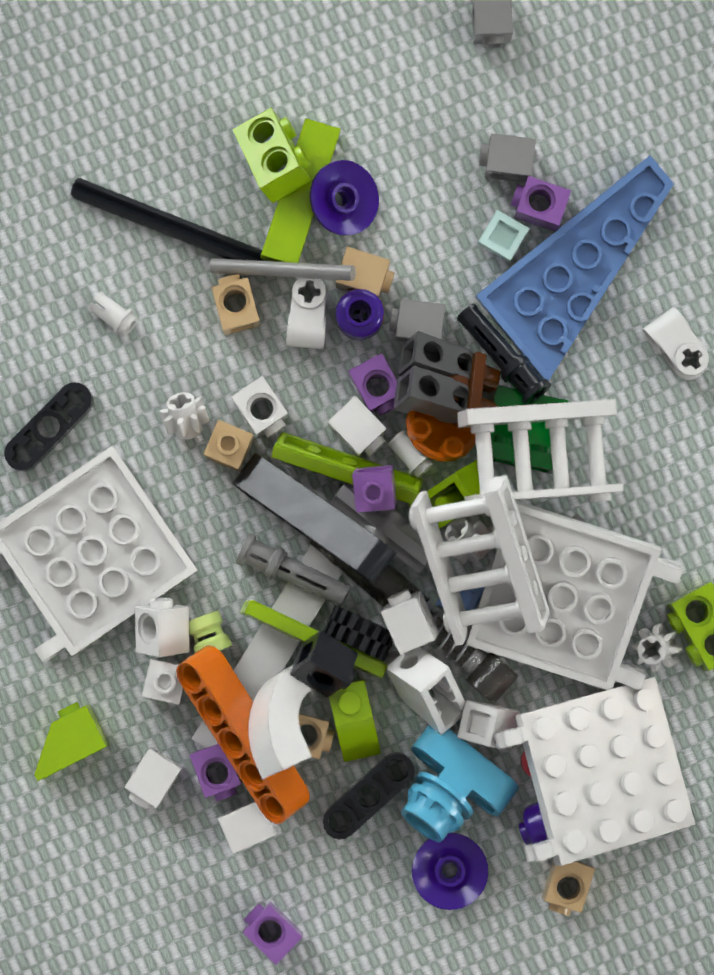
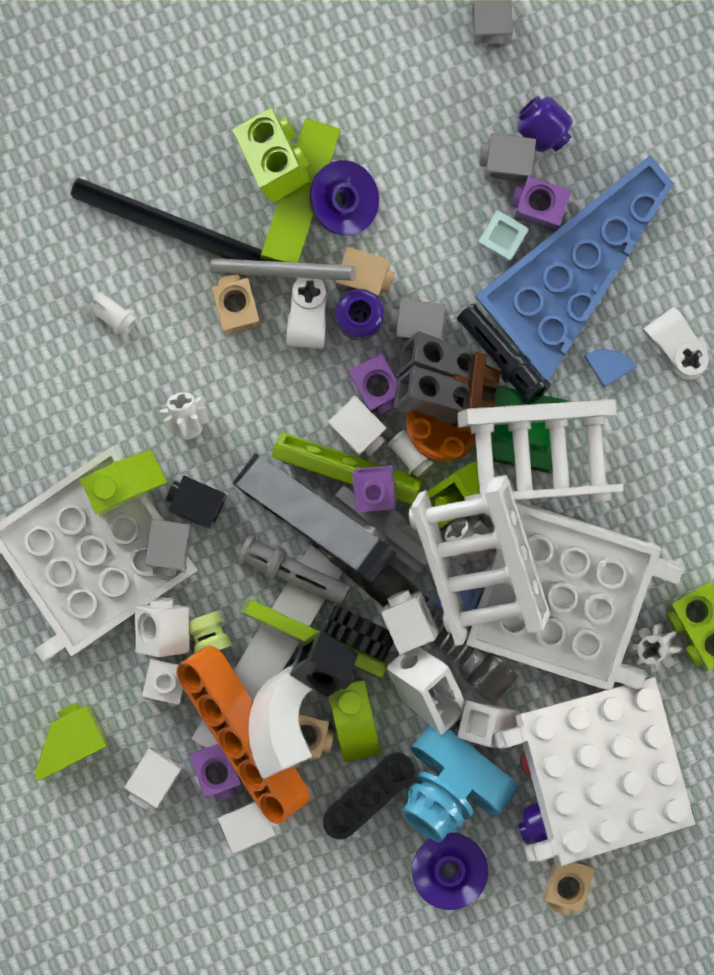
(33, 425): black beam -> none
(123, 482): none -> lime slope
(168, 547): none -> light grey brick
(195, 501): none -> black brick
(229, 446): tan brick -> none
(256, 392): white brick -> none
(276, 948): medium lavender brick -> none
(546, 123): none -> dark purple head
(609, 365): none -> medium blue tile

